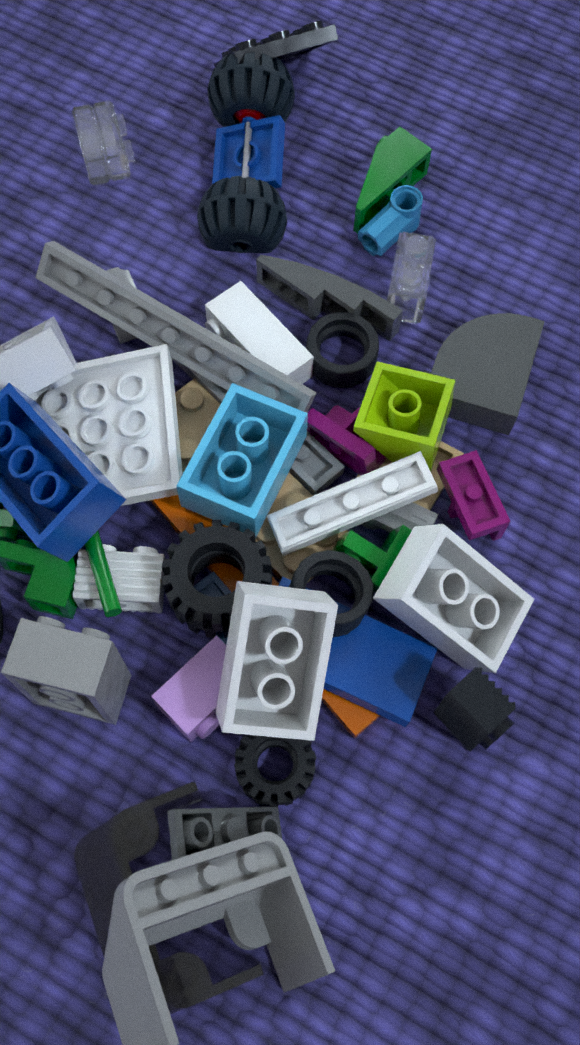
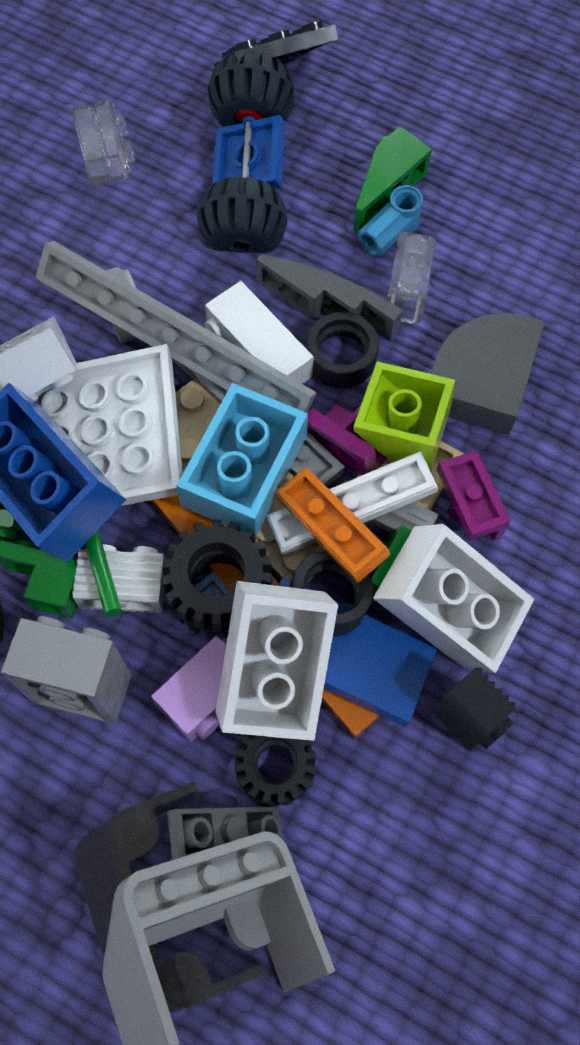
(332, 524): none -> orange tile

